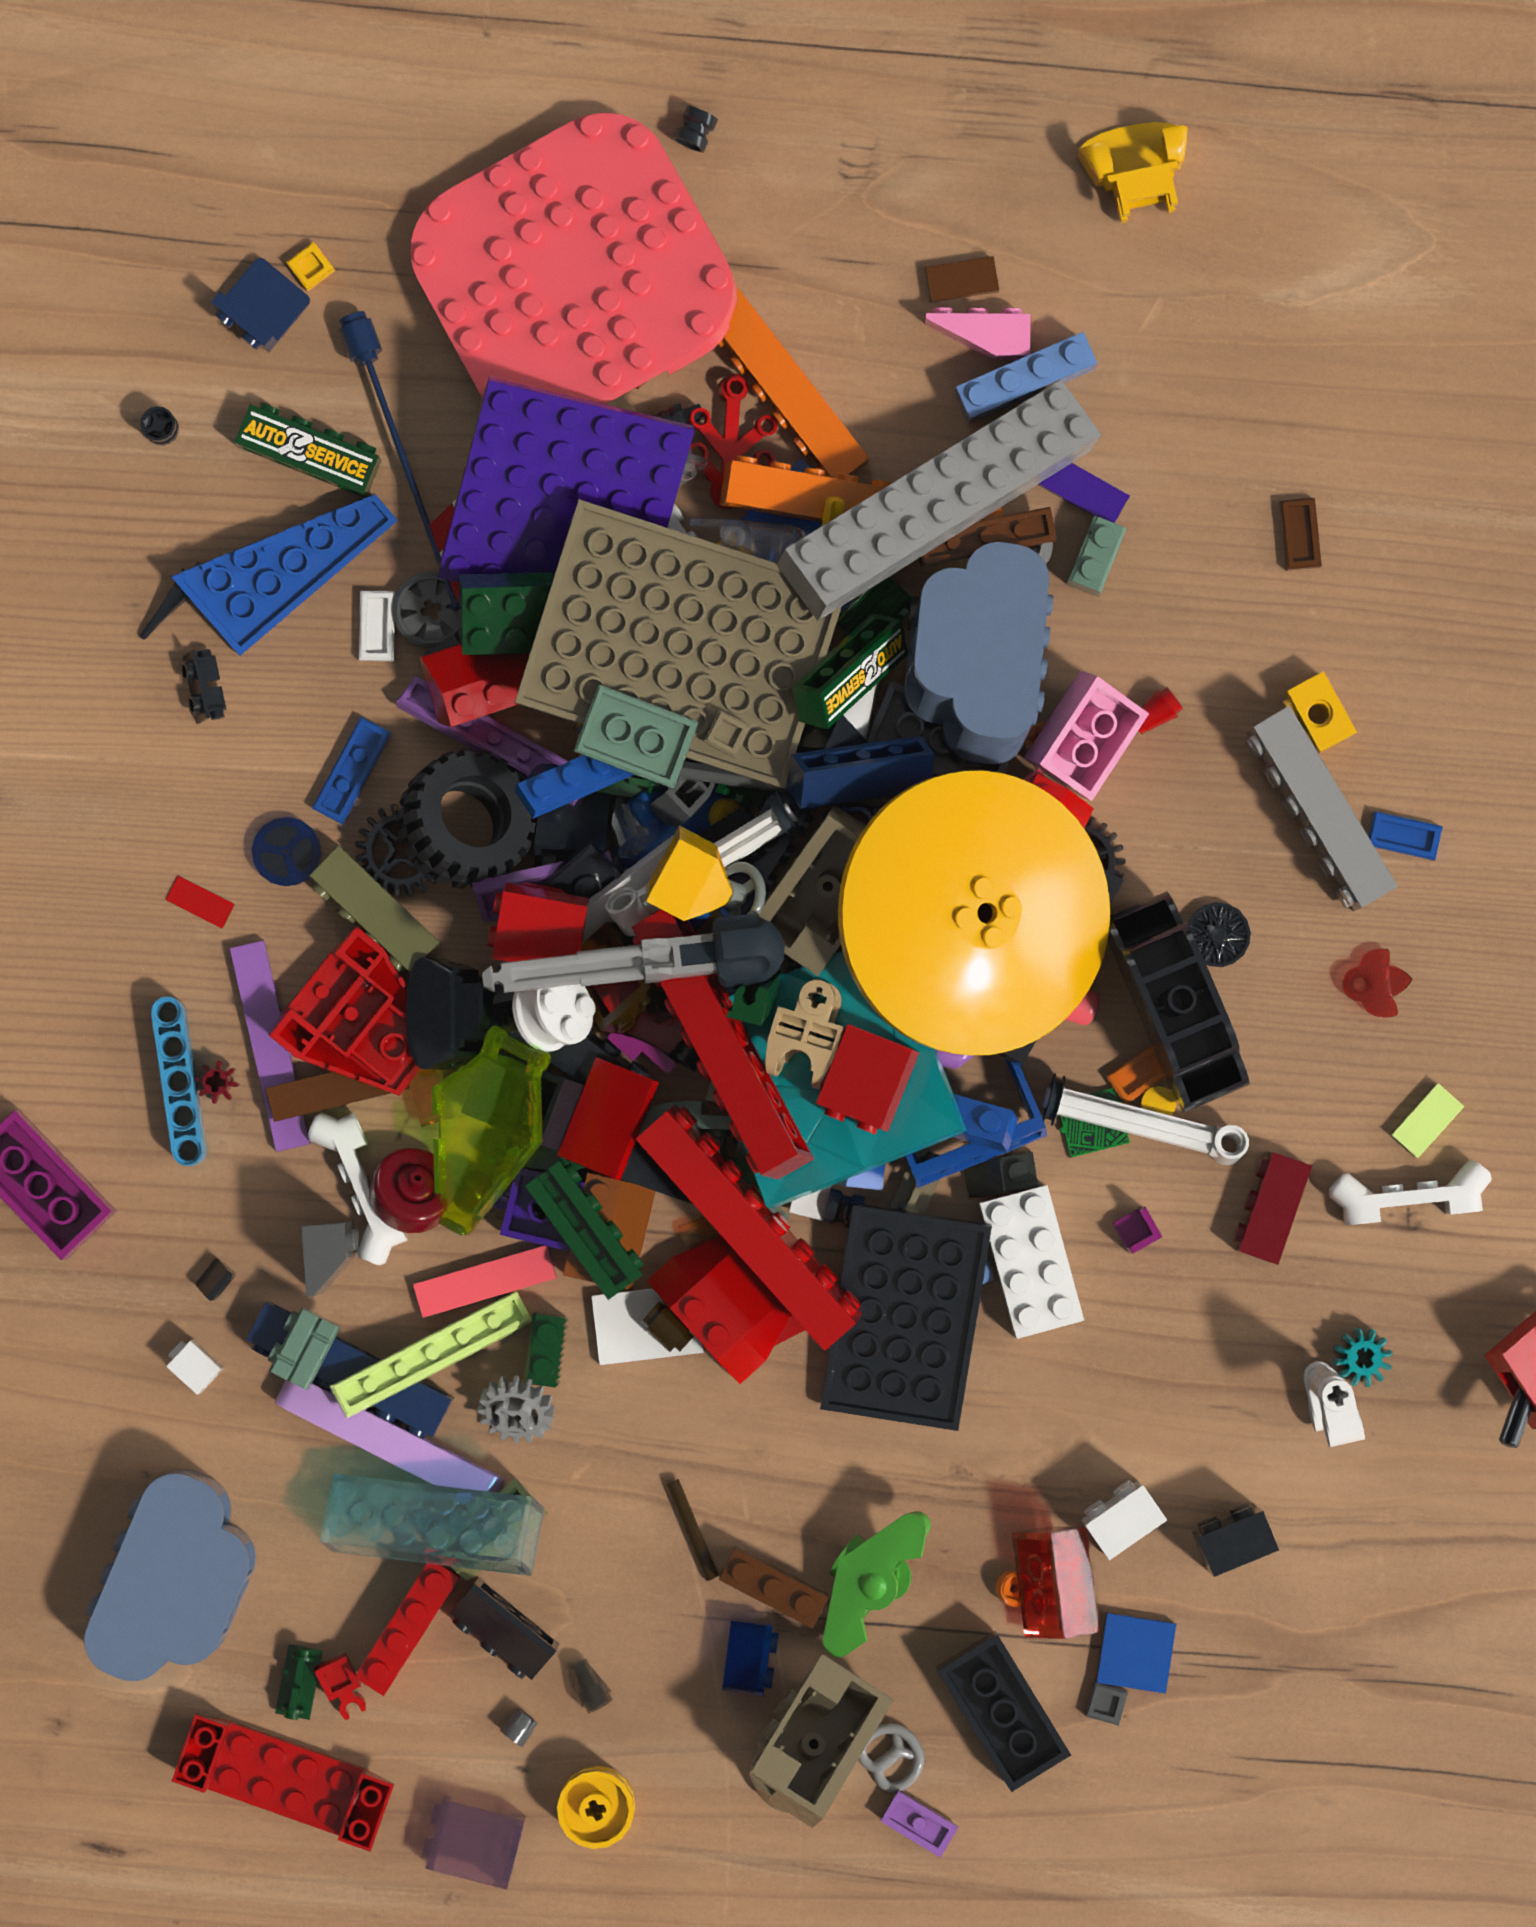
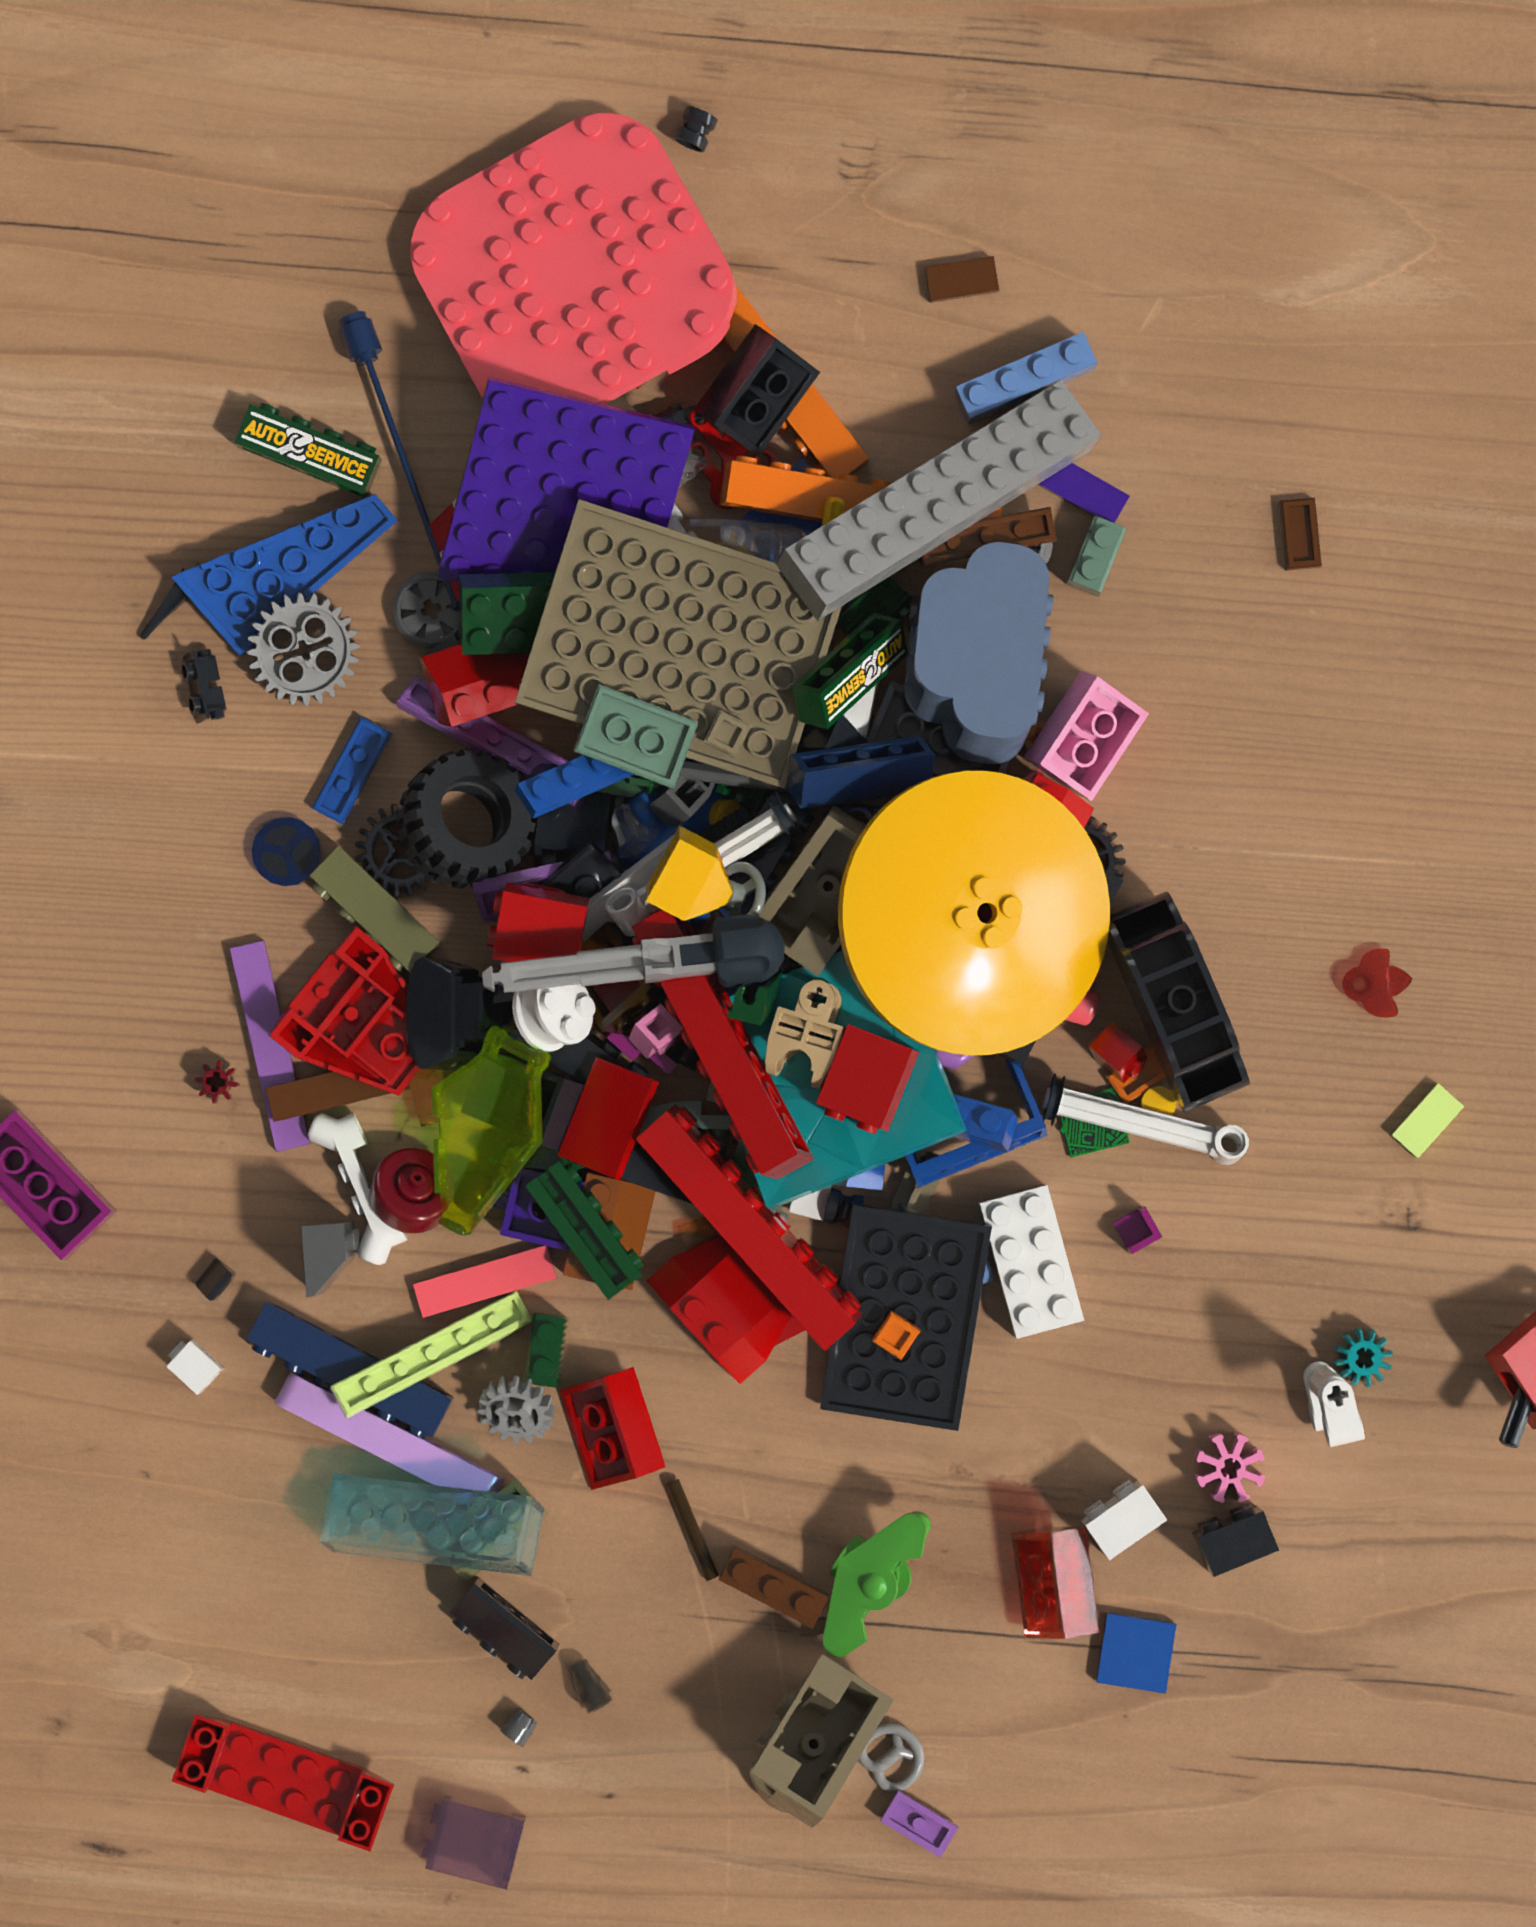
(155, 421): black wheel -> none
(169, 1066): dark azure beam -> none
(171, 1581): sand blue brick -> none
(200, 902): red sticker -> none
(261, 305): dark blue bracket -> none
(293, 618): none -> light grey gear
(298, 1682): dark green hinge -> none
(303, 1347): sand green brick -> none
(310, 266): yellow tile -> none
(338, 1681): red plate -> none
(377, 626): white tile -> none
(407, 1627): red brick -> none
(592, 1827): yellow wheel -> none
(612, 1428): none -> red slope
(621, 1333): white tile -> none
(655, 1032): none -> bright pink brick
(666, 1328): dark brown brick -> none
(748, 1657): clear blue brick -> none
(757, 390): none -> black slope
(896, 1334): none -> orange tile
(992, 335): bright pink slope -> none
(1001, 1175): pearl dark grey slope -> none
(1003, 1711): black brick -> none
(1007, 1589): orange tile -> none
(1106, 1703): dark grey tile -> none
(1118, 1053): none -> red brick
(1136, 164): yellow piece -> none
(1161, 708): red cone -> none
(1218, 1463): none -> bright pink gear
(1220, 933): black wheel -> none
(1272, 1207): dark red brick -> none
(1319, 692): yellow brick -> none
(1321, 809): light grey brick -> none
(1364, 1206): white plate -> none
(1405, 836): blue tile -> none

